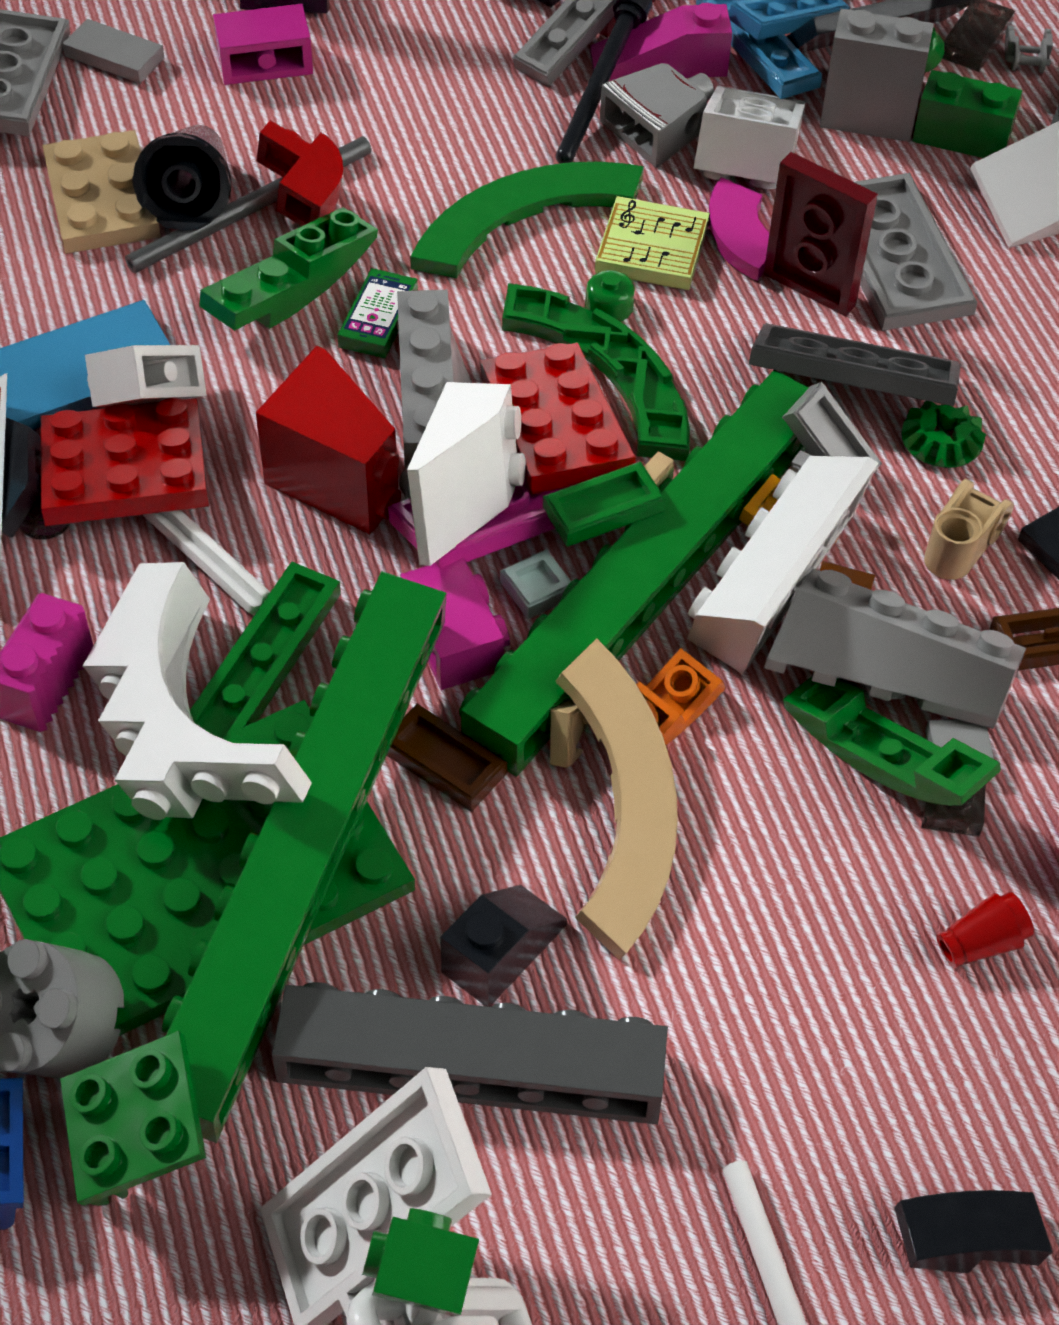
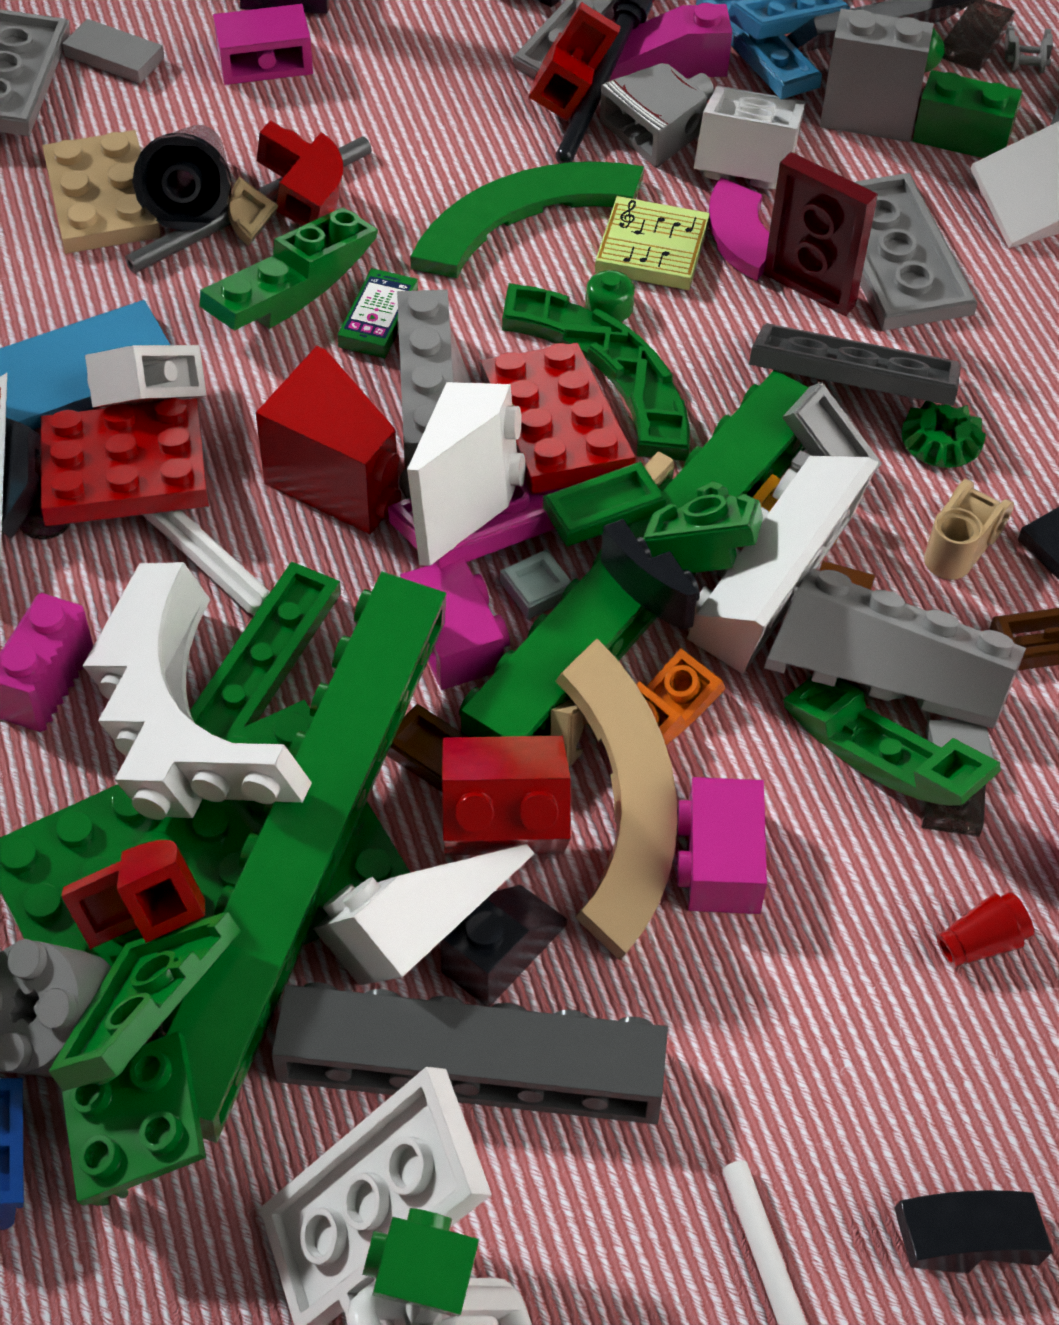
(137, 998): none -> green wing
(142, 891): none -> red brick
(249, 210): none -> tan tile
(396, 922): none -> white slope
(505, 794): none -> red slope
(572, 61): none -> red brick
(652, 582): none -> black slope
(706, 529): none -> green plate
(725, 845): none -> dark pink brick

